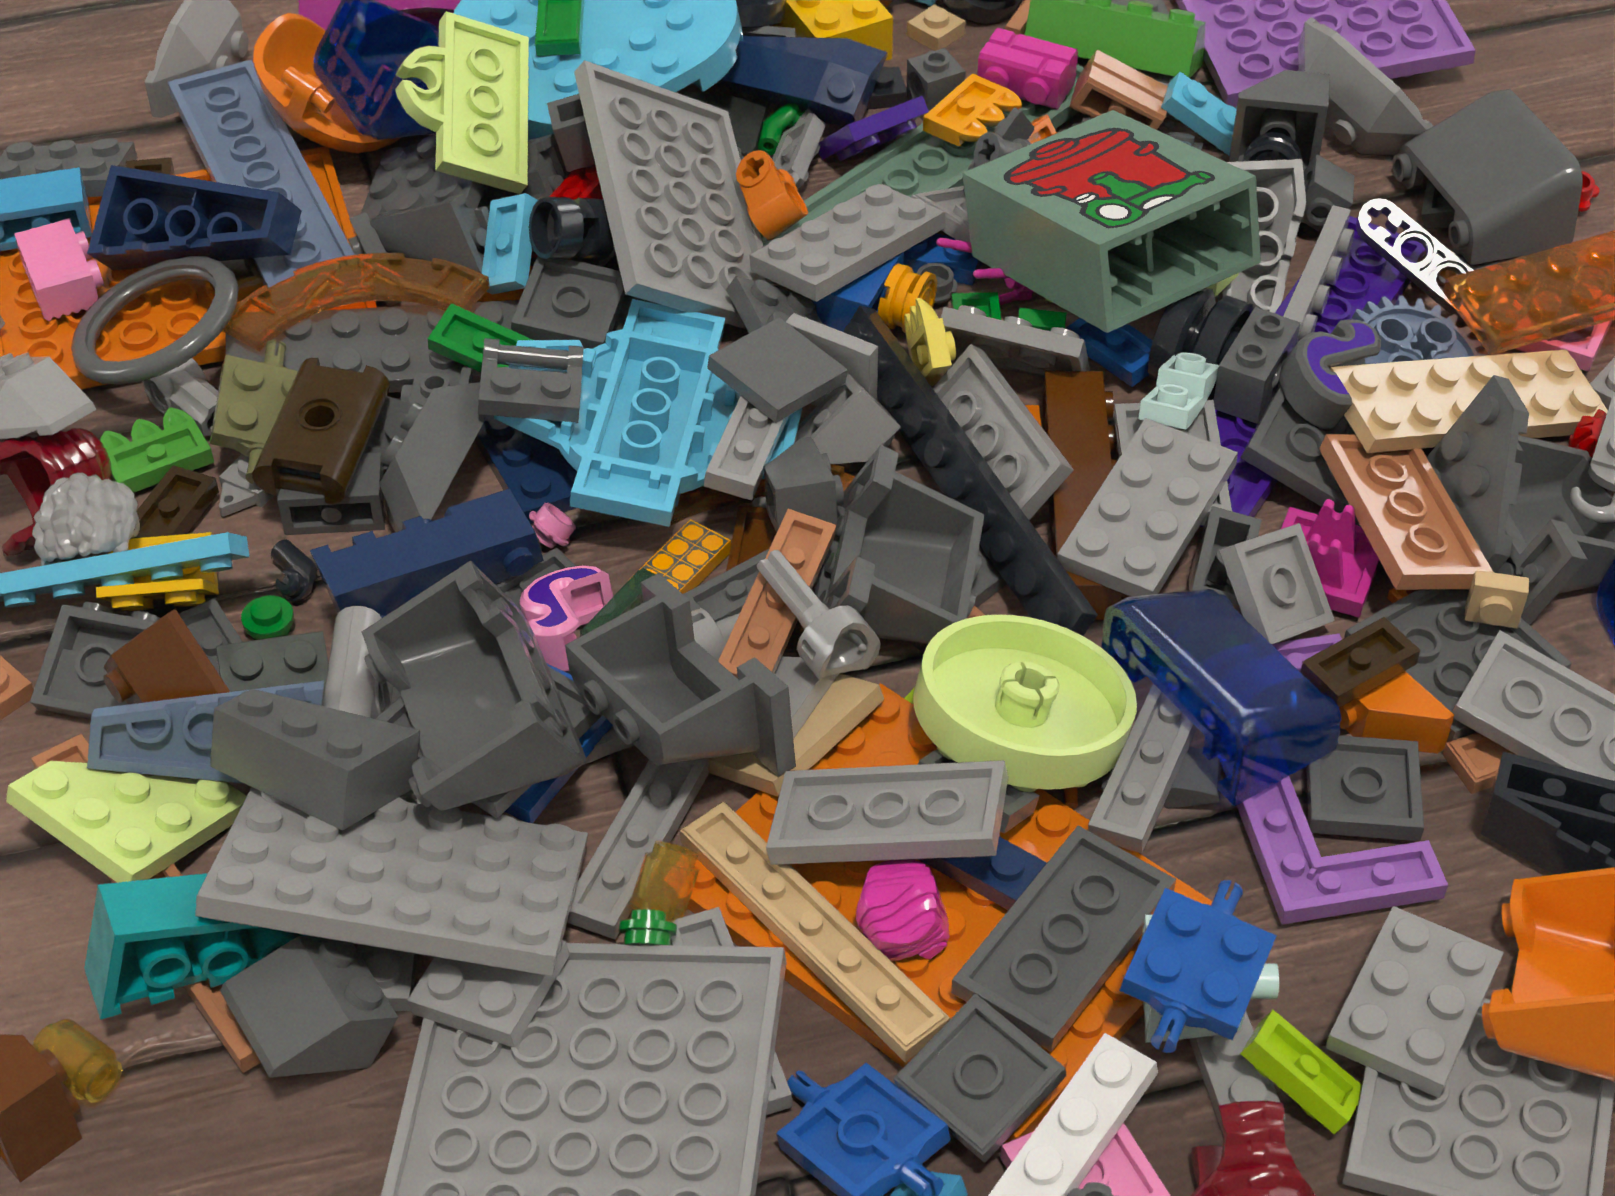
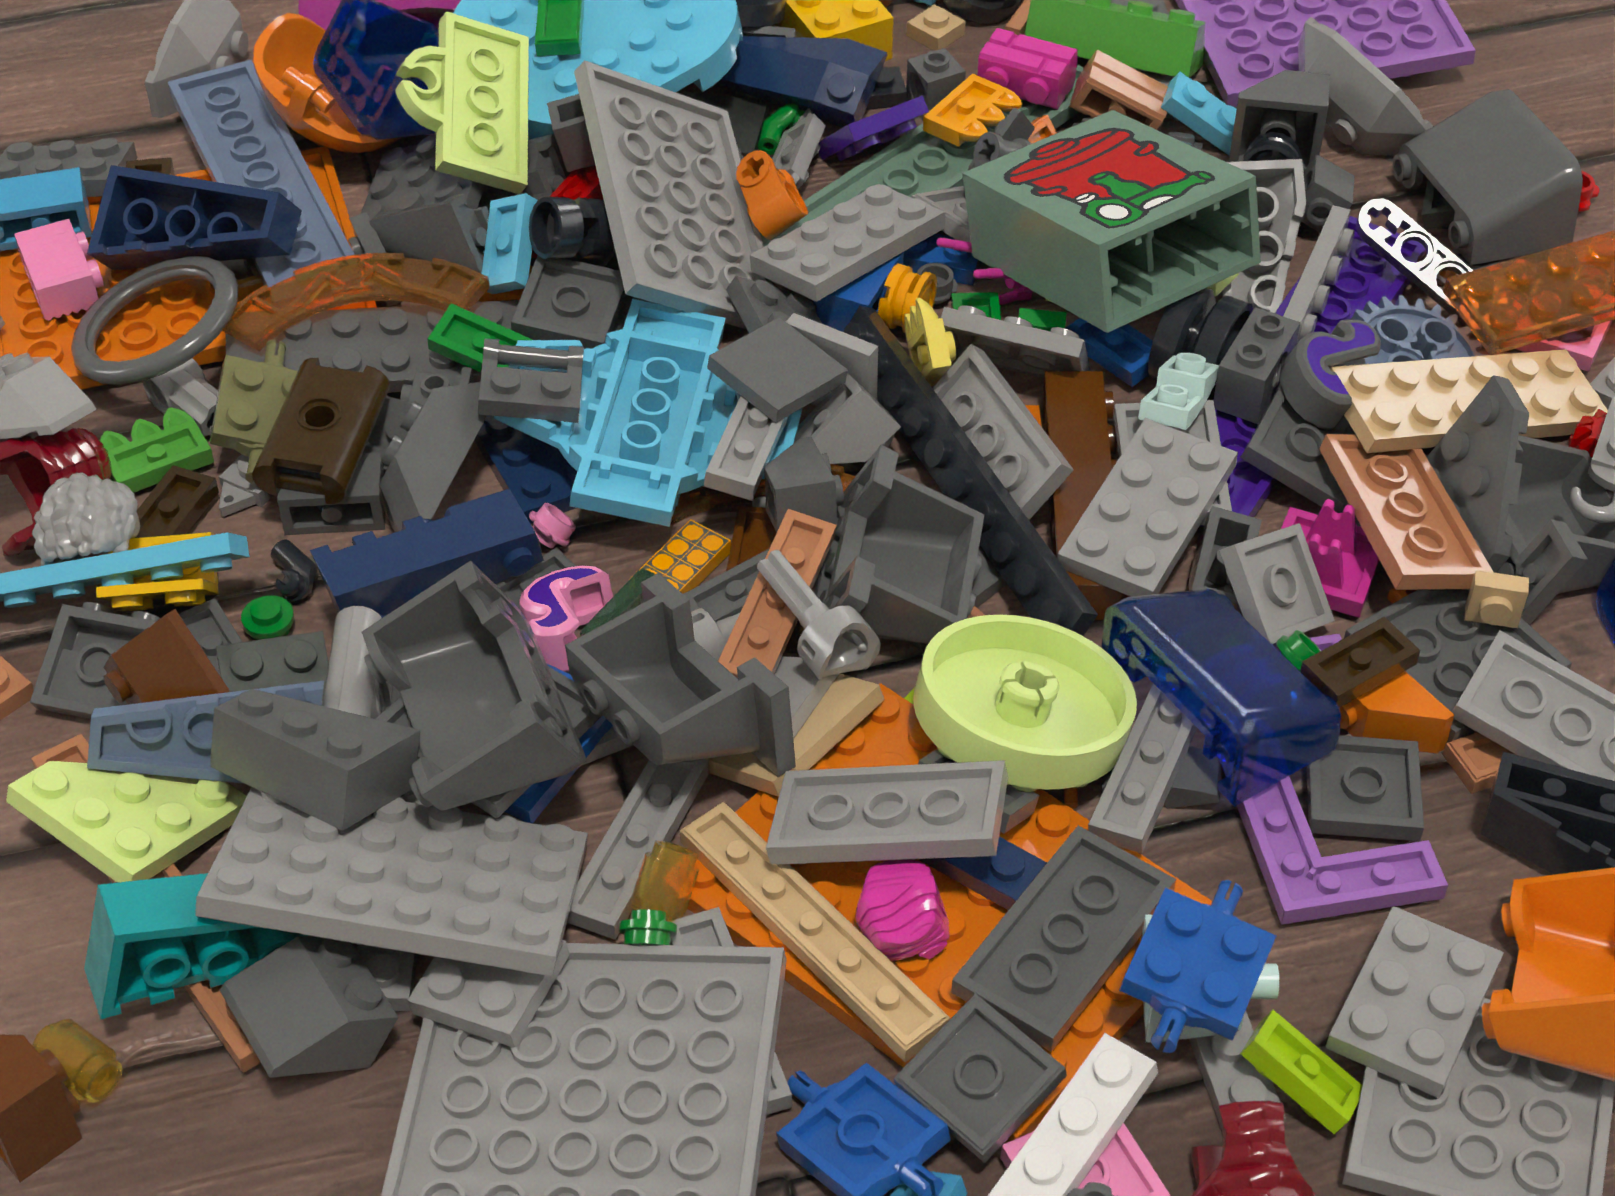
(1297, 648): none -> green plate

